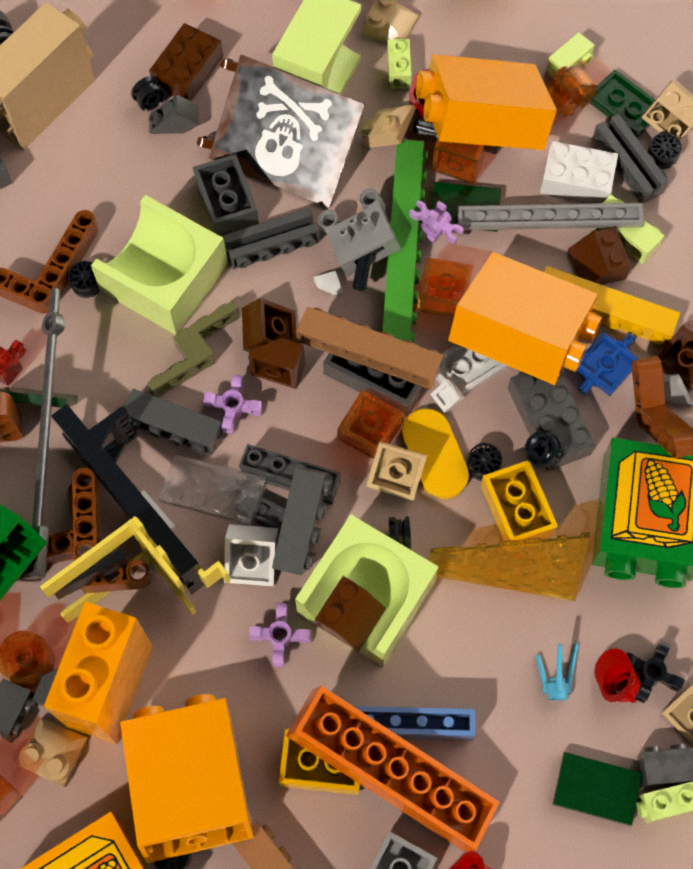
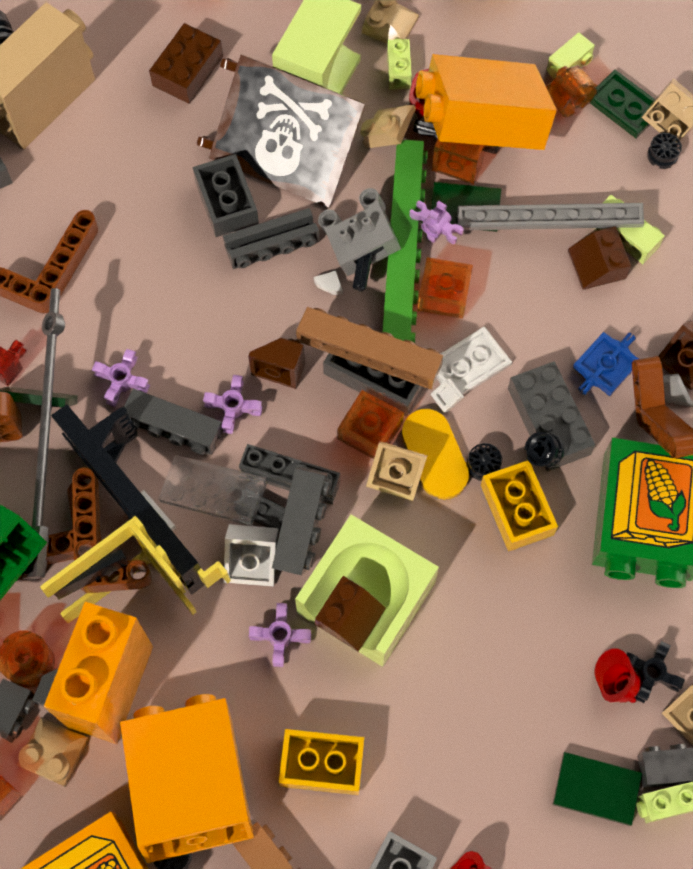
(83, 280): black wheel -> none
(123, 368): none -> lavender pin
(148, 93): black wheel -> none
(163, 266): yellowish green piece -> none
(174, 116): dark grey slope -> none
(193, 349): olive bracket -> none
(265, 323): reddish brown slope -> none
(393, 769): orange brick -> none
(400, 531): black wheel -> none
(425, 722): medium blue brick -> none
(519, 565): clear yellow wing -> none
(525, 319): light orange brick -> none
(558, 688): medium azure plant -> none
(578, 173): white brick -> none
(626, 311): yellow brick -> none
(633, 161): dark grey brick -> none

